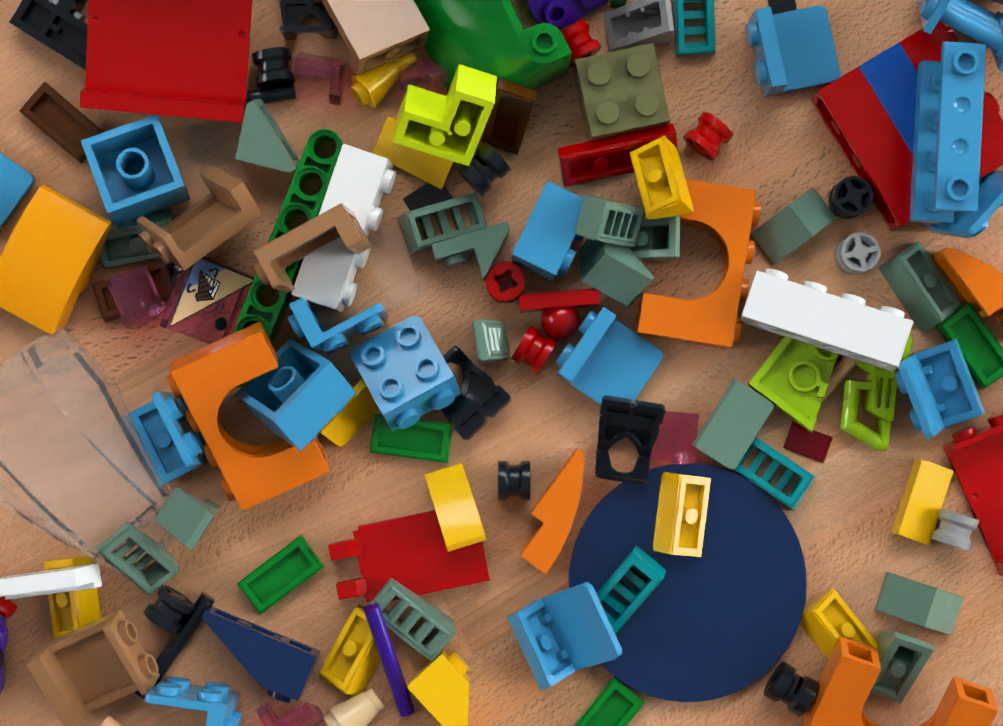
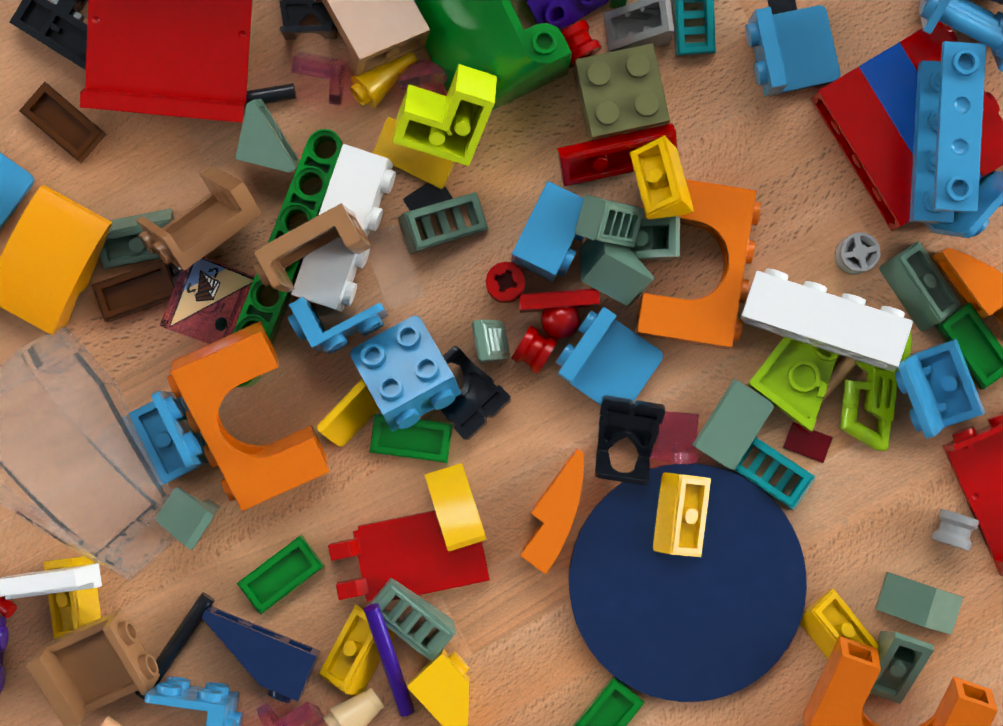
(135, 170): dark azure brick -> none
(136, 297): clear pink tile -> none
(147, 579): sand green slope -> none
(169, 609): black wheel -> none
(273, 67): black wheel -> none
(297, 395): dark azure brick -> none
(484, 168): black wheel -> none
(484, 242): sand green slope -> none
(509, 116): reddish brown tile -> none
(513, 480): black wheel -> none
(564, 634): dark azure bracket -> none
(645, 564): teal slope -> none
(708, 136): red wheel -> none
(791, 689): black wheel -> none
(793, 226): sand green slope -> none
(857, 193): black wheel -> none
(922, 501): yellow slope -> none

